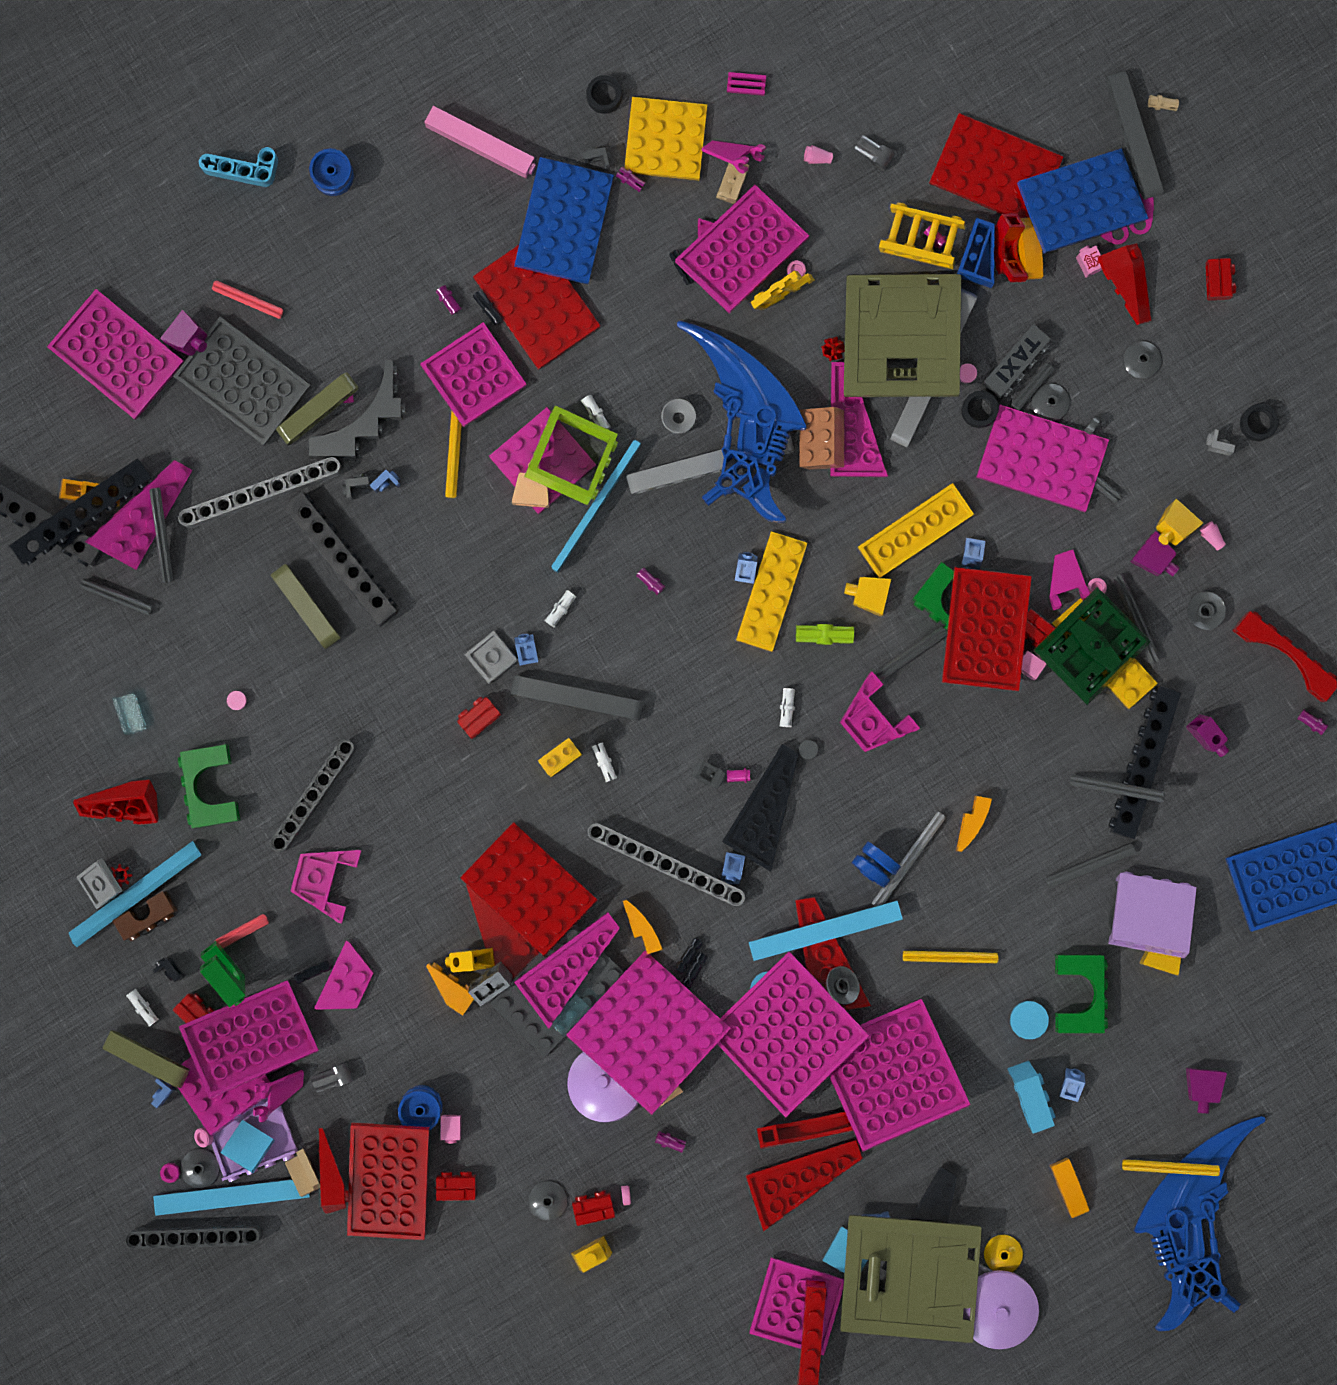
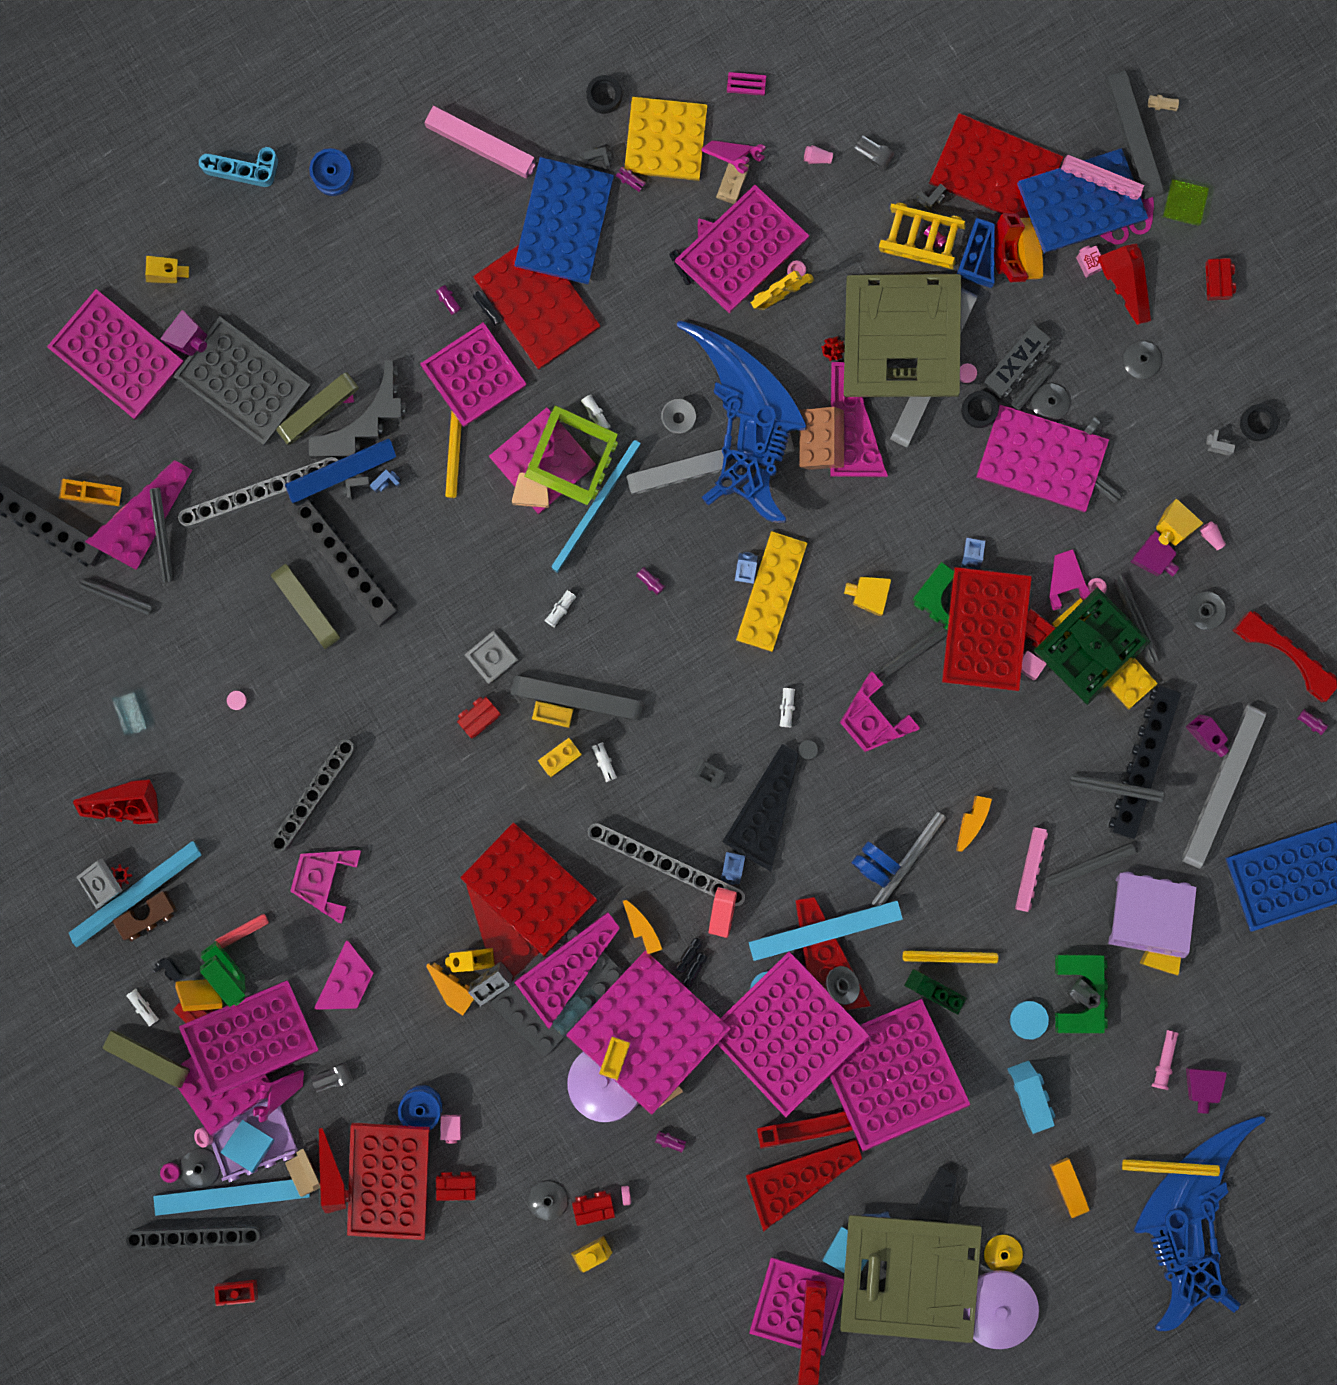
(133, 469): black brick -> none
(156, 269): none -> yellow torso
(162, 1095): medium blue bracket -> none
(193, 765): green arch -> none
(197, 995): none -> light orange tile
(236, 1292): none -> red brick
(247, 299): coral axle -> none
(312, 972): black axle -> none
(340, 470): none -> blue tile
(526, 649): medium blue bracket -> none
(552, 714): none -> yellow tile
(614, 1058): none -> yellow tile
(722, 912): none -> coral beam
(738, 775): dark pink pin -> none
(824, 634): lime piece -> none
(915, 530): yellow plate -> none
(935, 991): none -> dark green slope
(936, 197): none -> dark grey bracket
(1031, 869): none -> bright pink piece
(1072, 1084): medium blue bracket -> none
(1084, 994): none -> flat silver piece
(1102, 177): none -> bright pink piece
(1163, 1070): none -> bright pink pin
(1185, 202): none -> clear neon green tile
(1223, 786): none -> light grey beam

